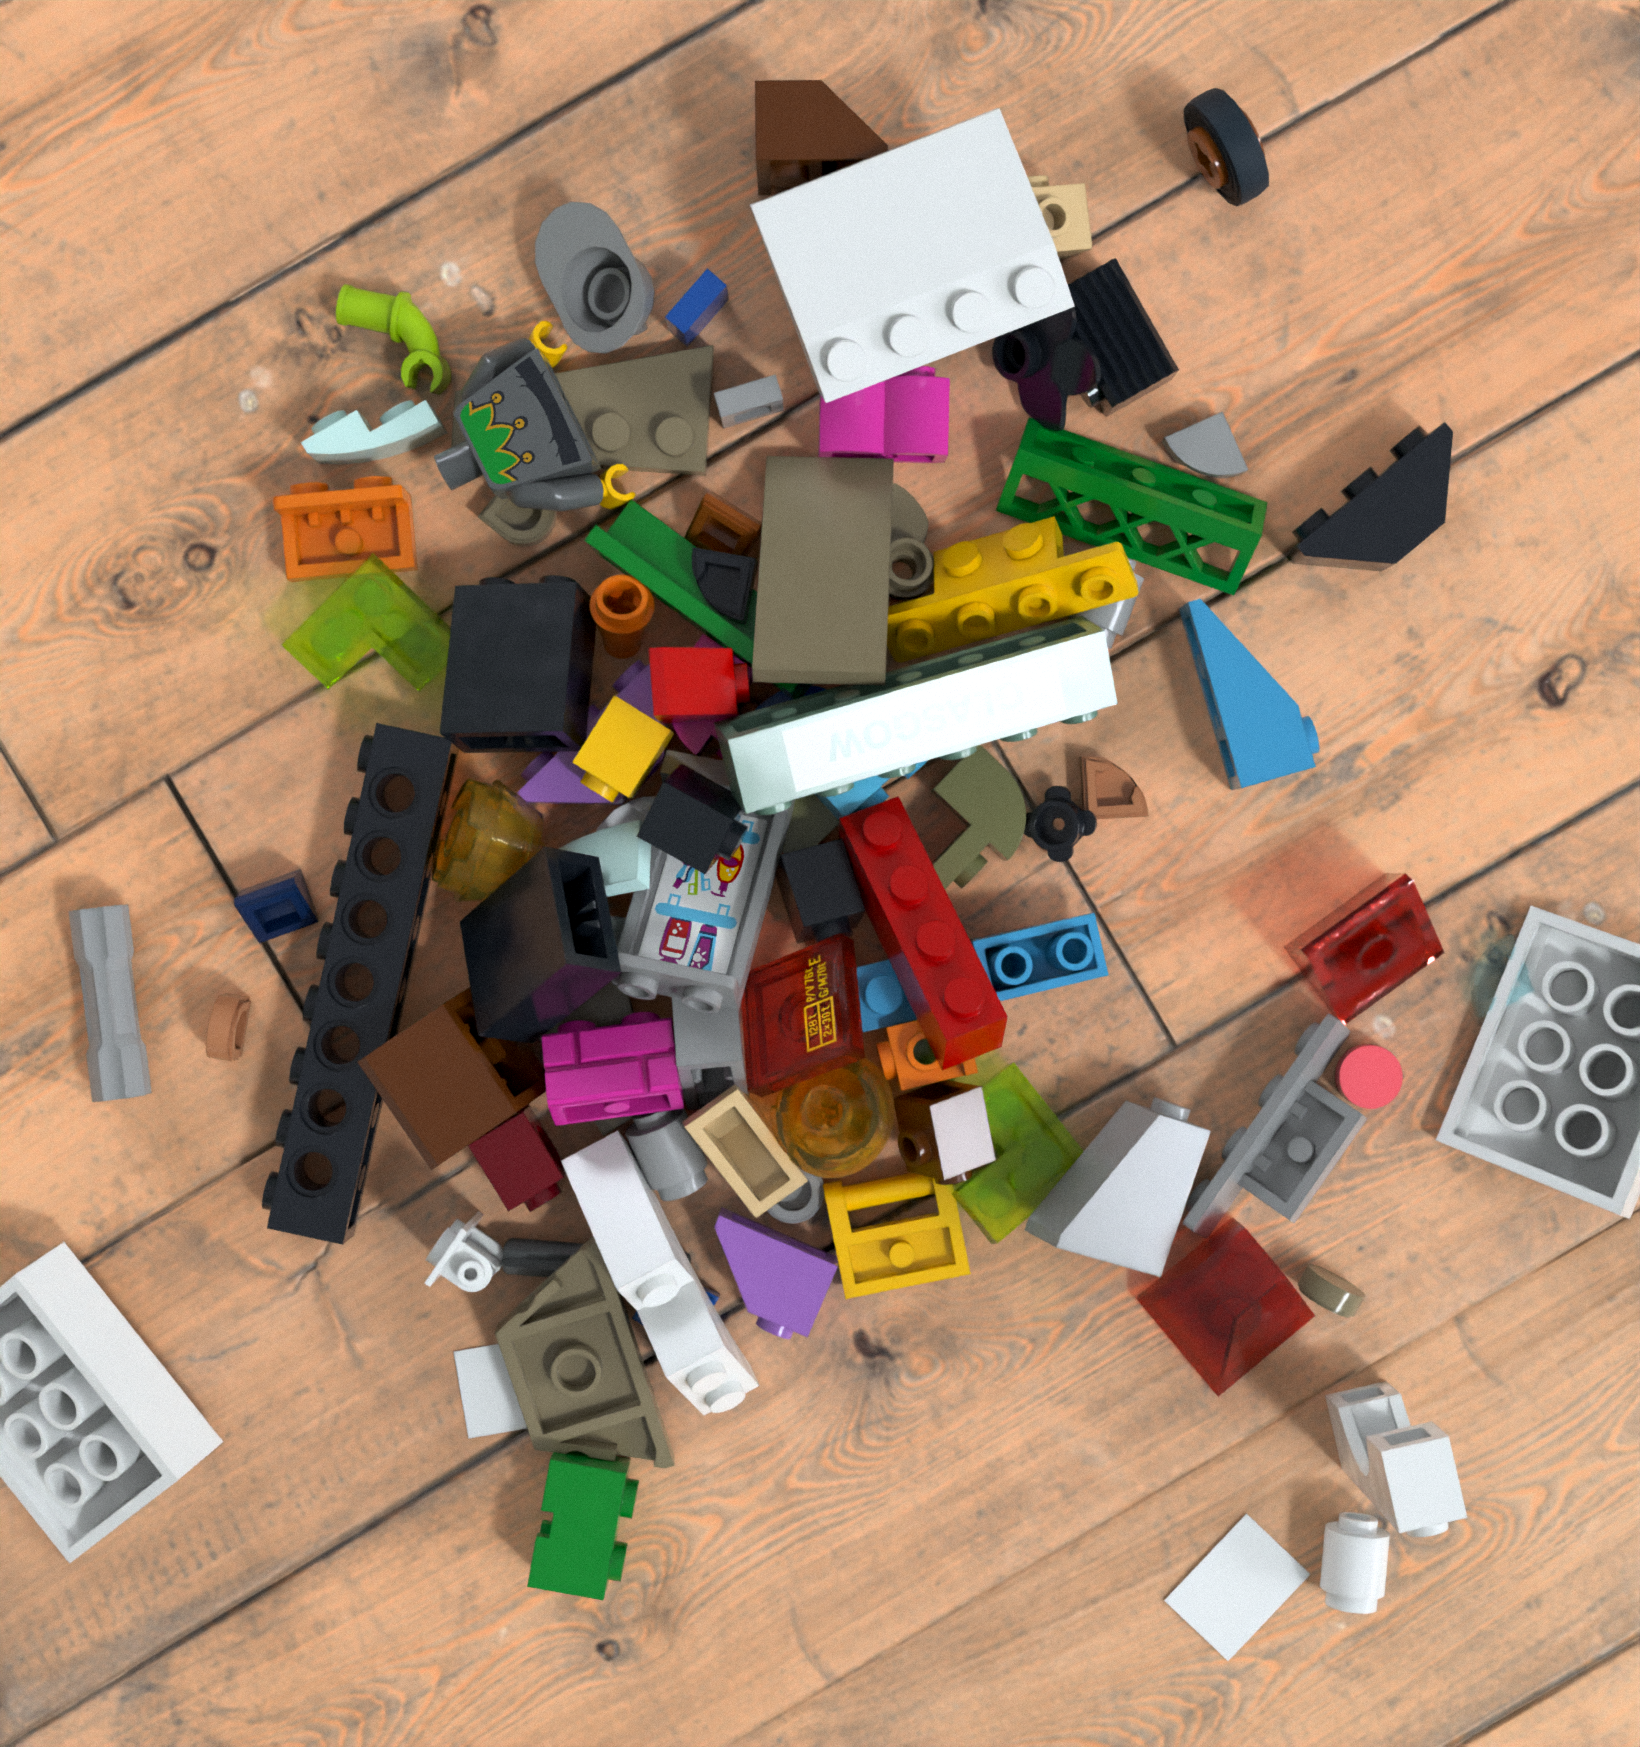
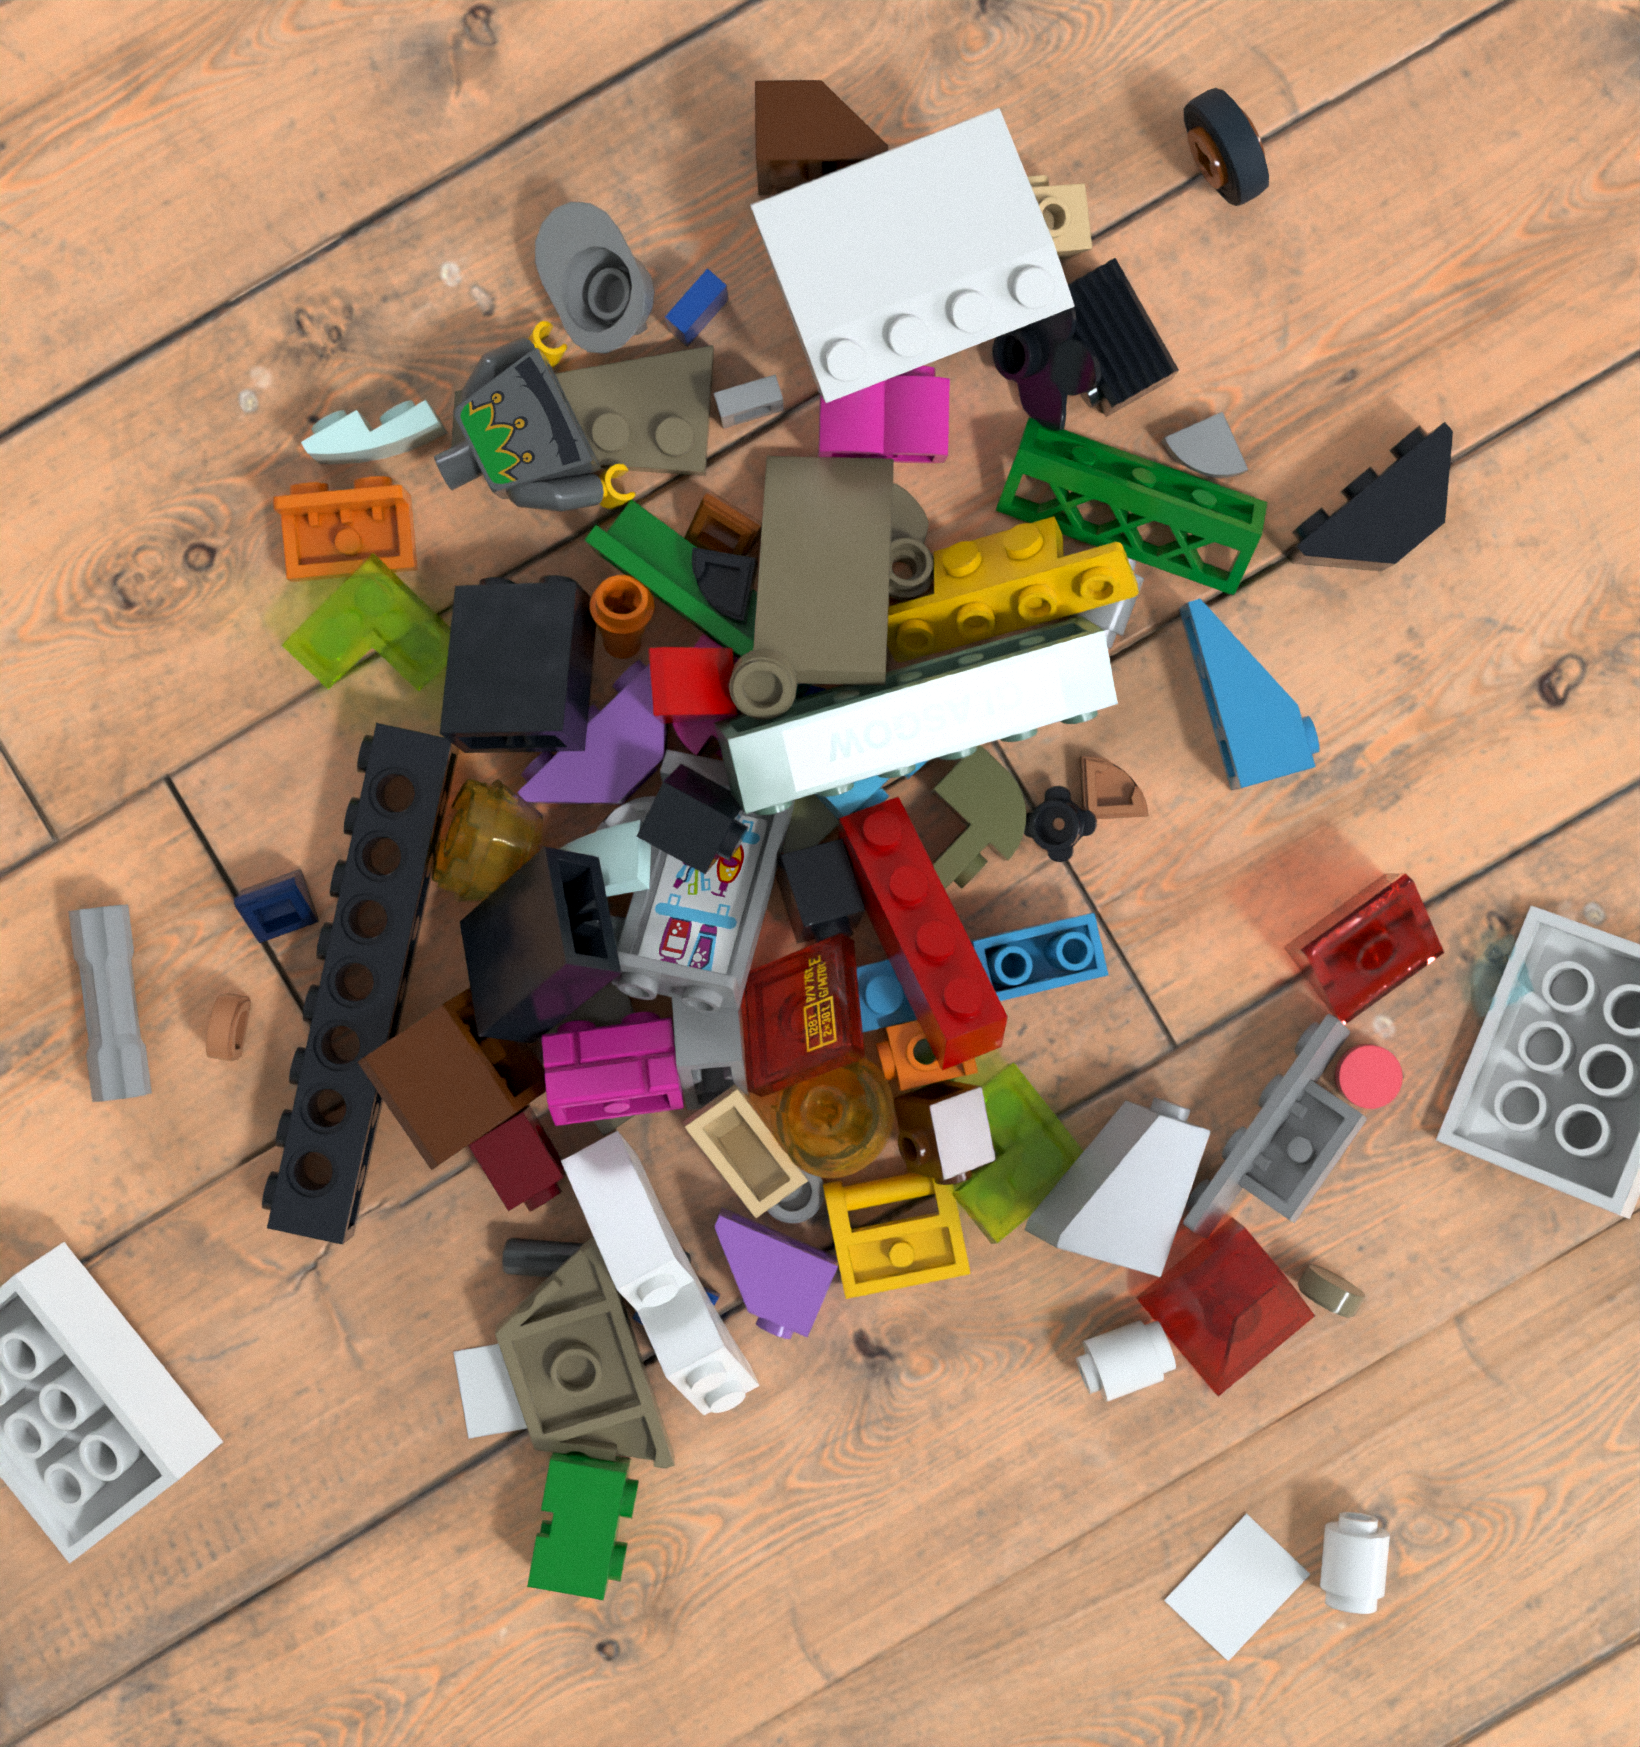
(404, 323): lime piece -> none
(465, 1256): white hinge -> none
(518, 524): dark tan tile -> none
(621, 750): yellow brick -> none
(667, 1154): light grey brick -> none
(763, 684): none -> dark tan tile
(1125, 1359): none -> white brick
(1396, 1465): white arch -> none

